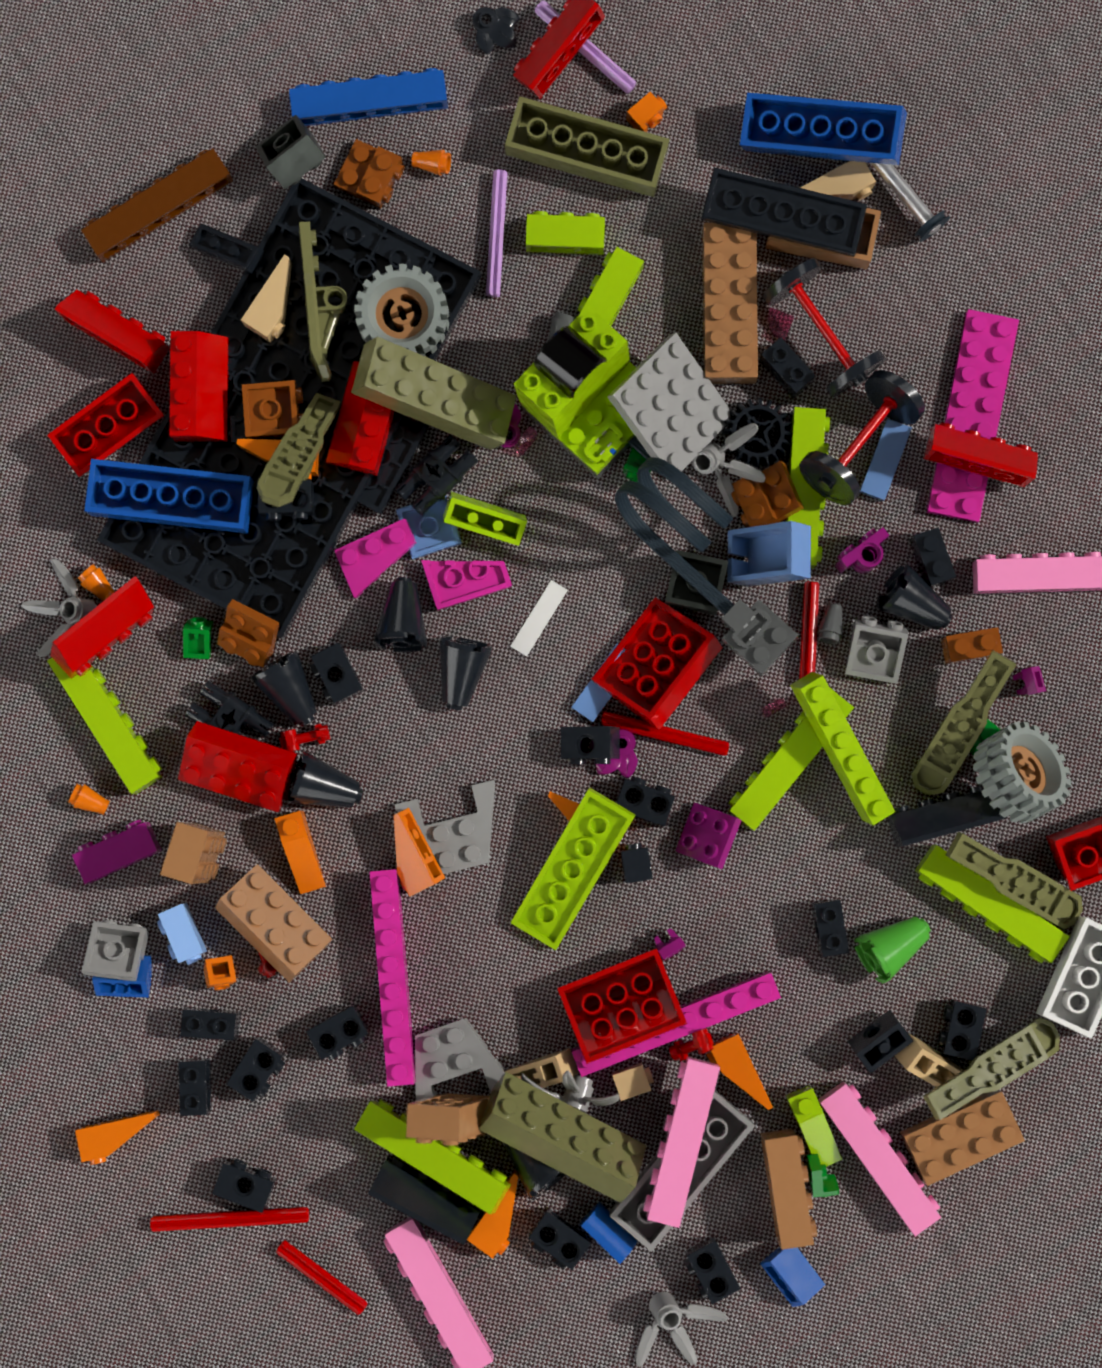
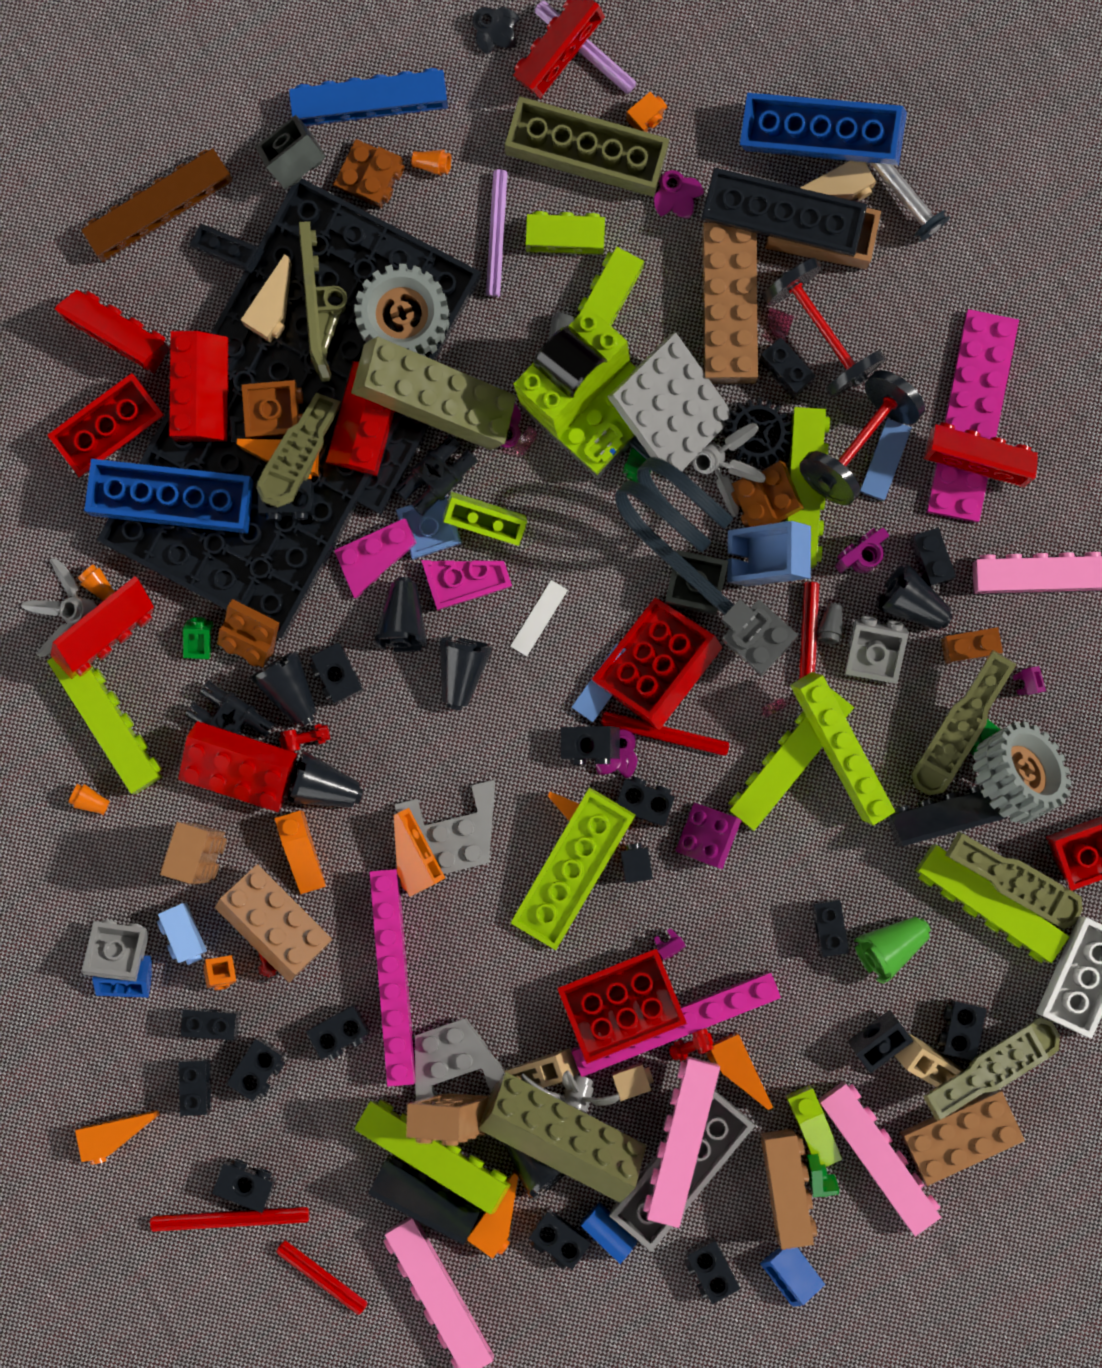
(116, 851): magenta brick -> none
(669, 1316): light grey plant -> none
(678, 198): none -> magenta plate

